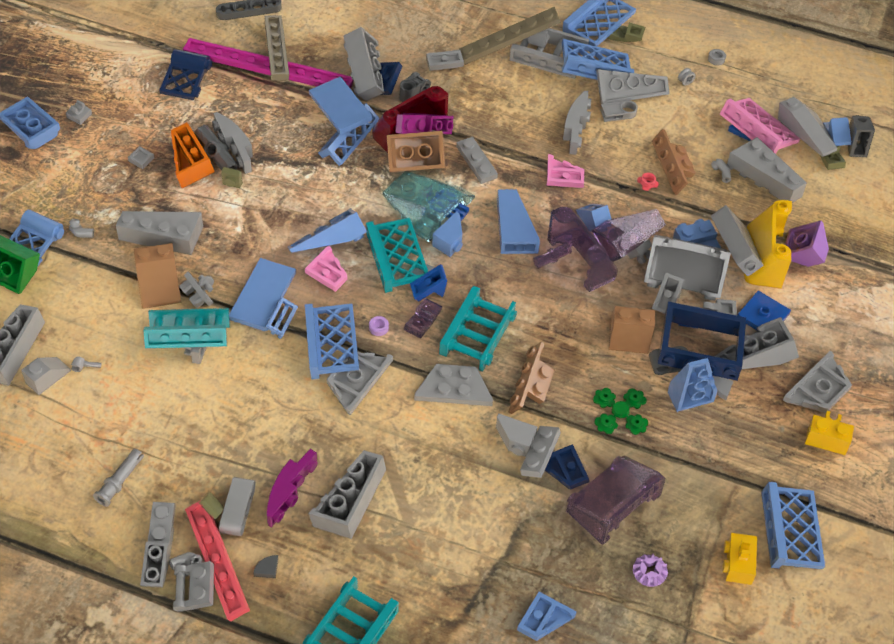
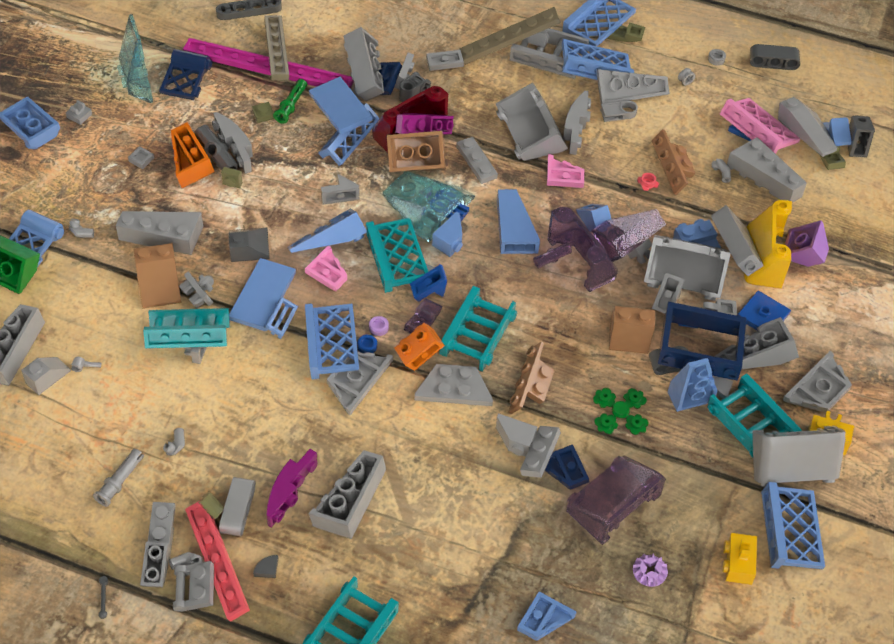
(103, 582): none -> dark grey hinge
(133, 65): none -> clear light blue wedge
(174, 447): none -> light grey arm
(248, 244): none -> dark grey slope
(263, 112): none -> olive plate
(299, 88): none -> green pin
(343, 192): none -> light grey slope
(367, 344): none -> blue tile
(407, 67): none -> light grey plate
(419, 346): none -> orange brick
(531, 124): none -> light grey windscreen
(761, 402): none -> teal fence
(775, 57): none -> dark grey beam
(798, 455): none -> light grey windscreen

